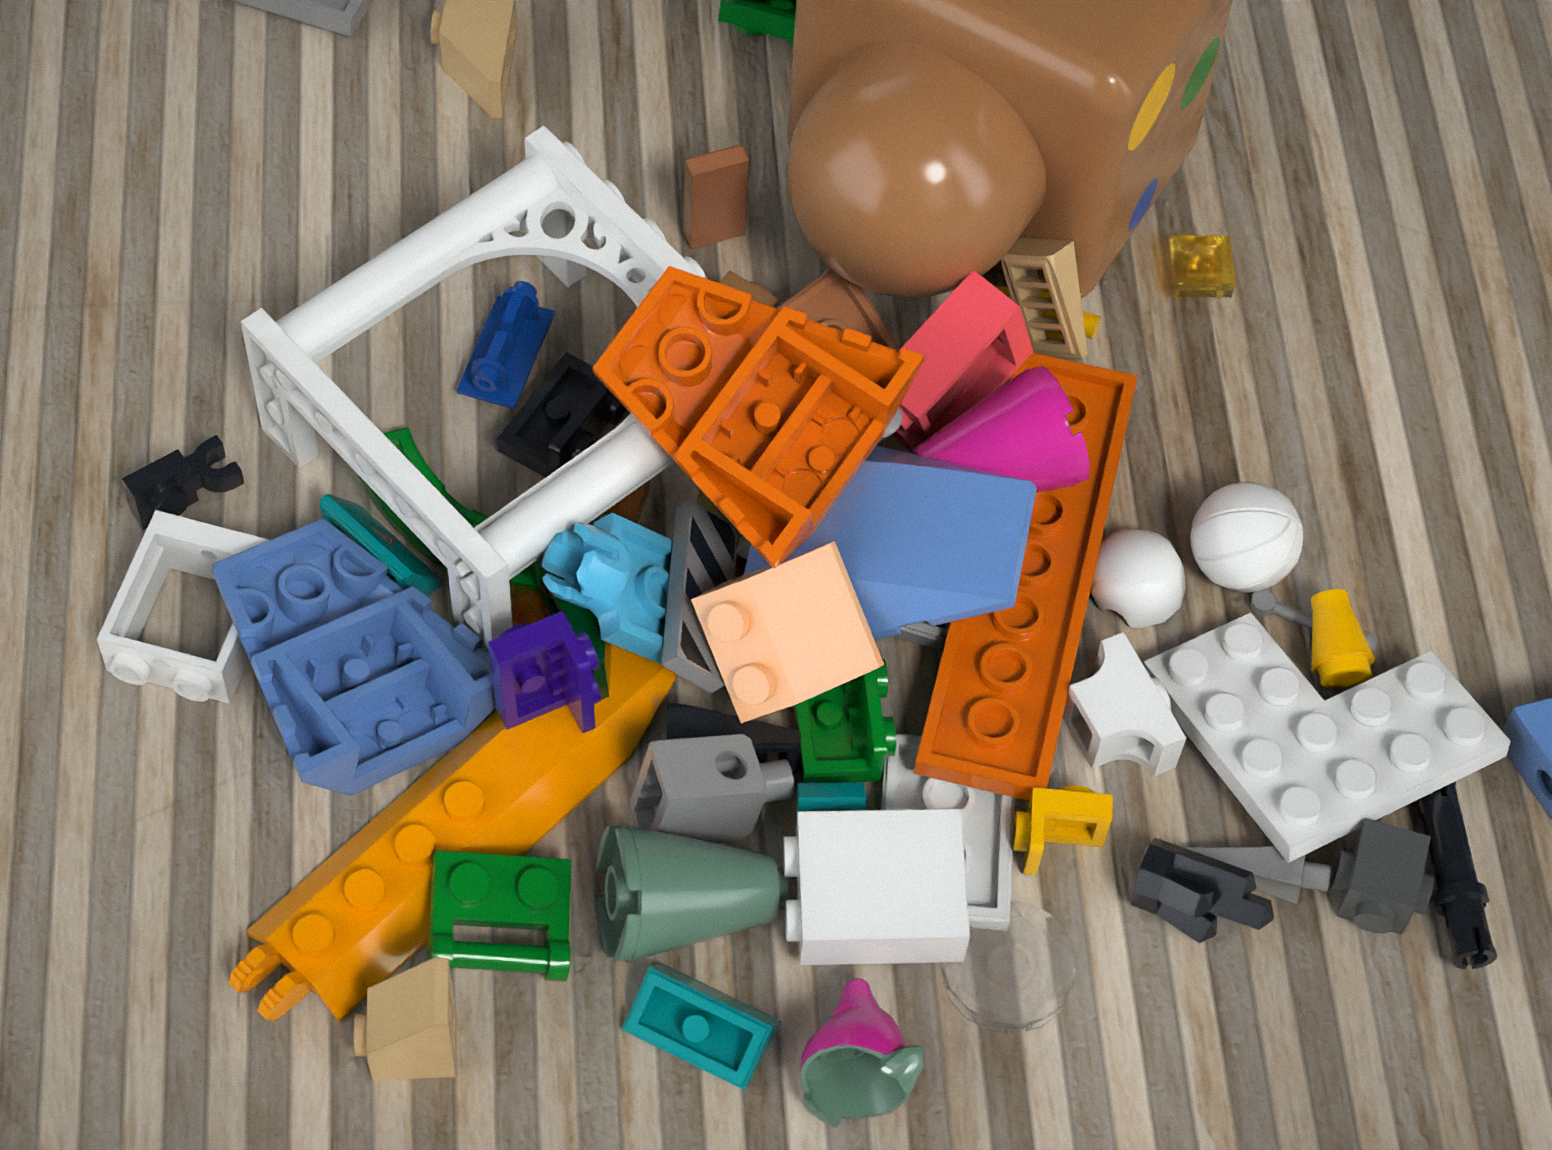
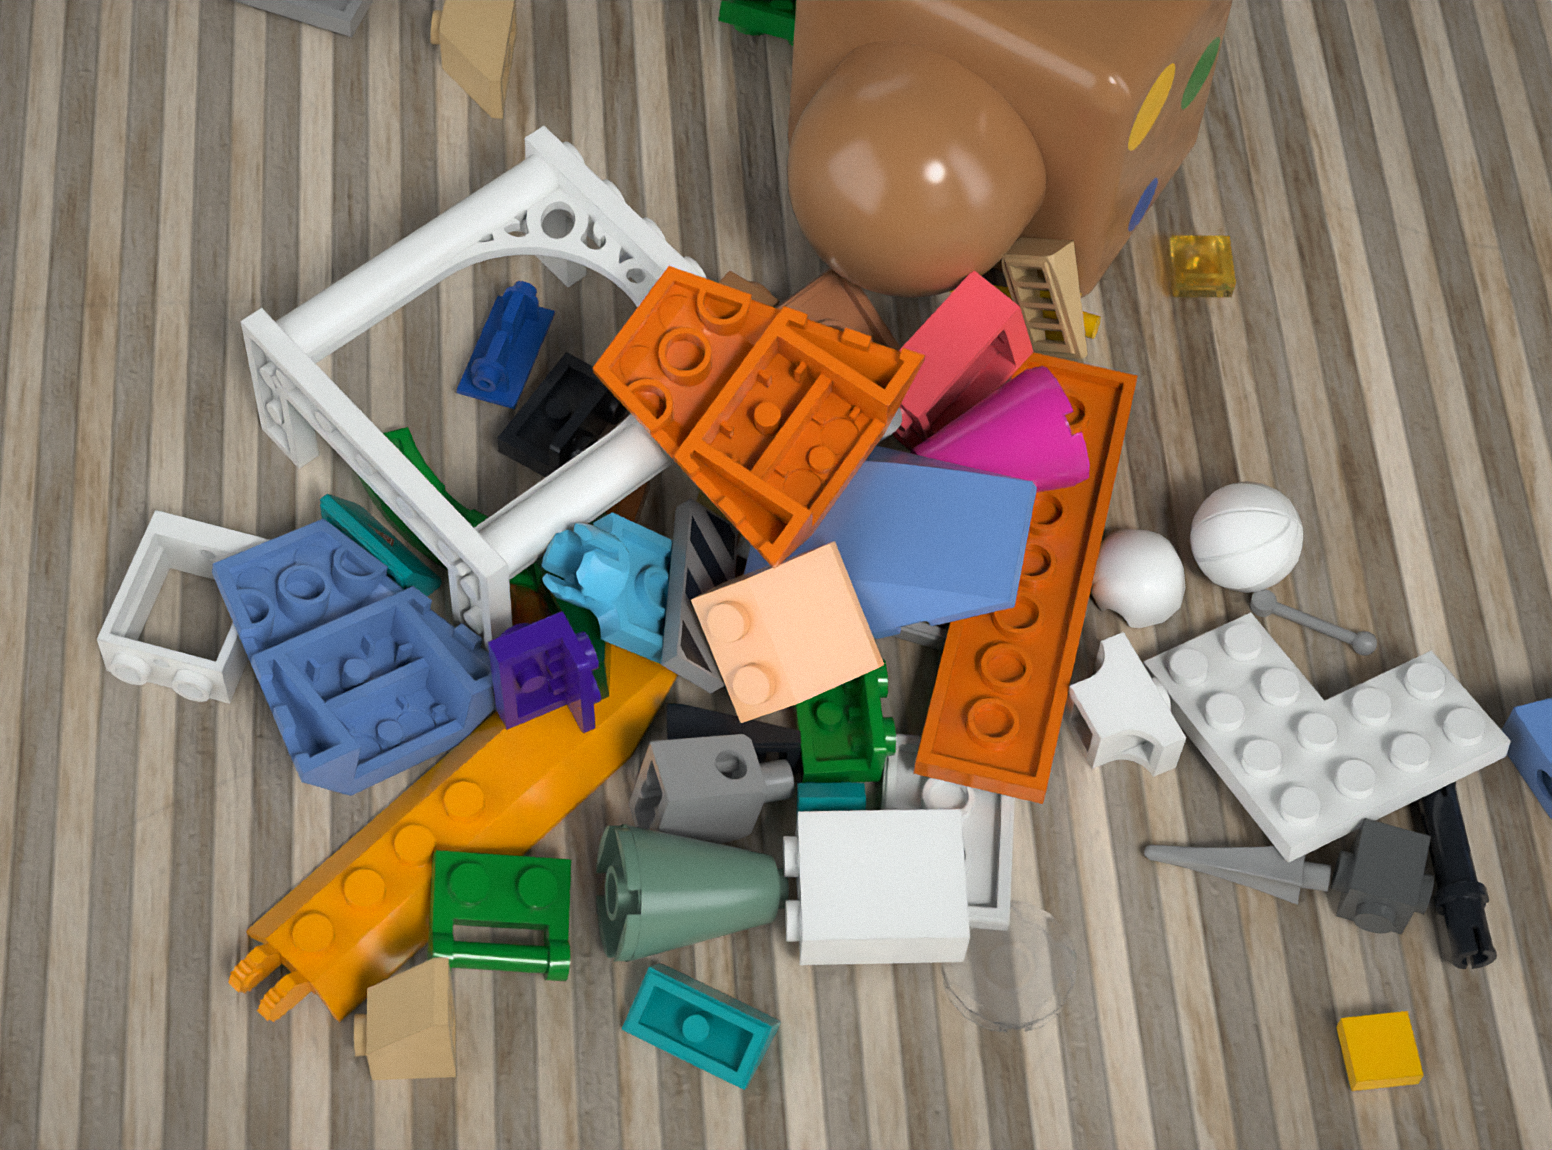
(173, 481): black plate -> none
(715, 196): nougat tile -> none
(858, 1061): sand green hat -> none
(1061, 816): yellow bracket -> none
(1192, 888): black rock -> none
(1338, 642): yellow cone -> none
(1379, 1051): none -> yellow tile

